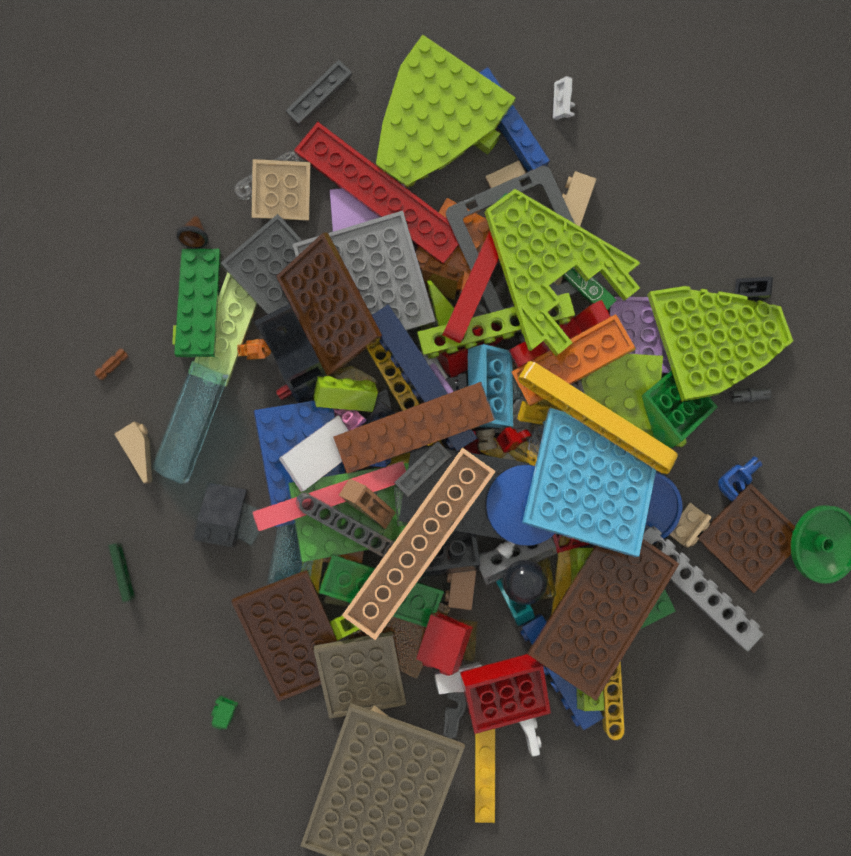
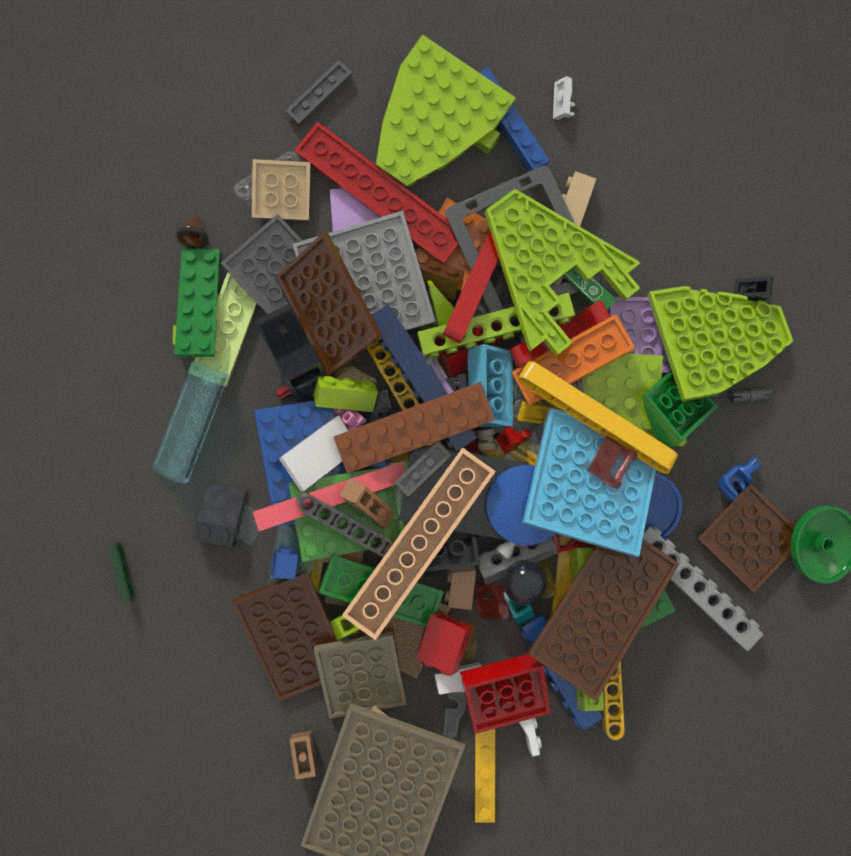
(112, 363): dark orange axle -> none
(137, 447): tan slope -> none
(223, 712): green brick -> none
(254, 349): orange hips -> none
(284, 563): none -> blue brick
(303, 755): none -> medium nougat brick
(491, 607): none -> clear red plate
(505, 174): tan tile -> none
(605, 459): none -> clear red plate
(690, 525): tan bracket -> none

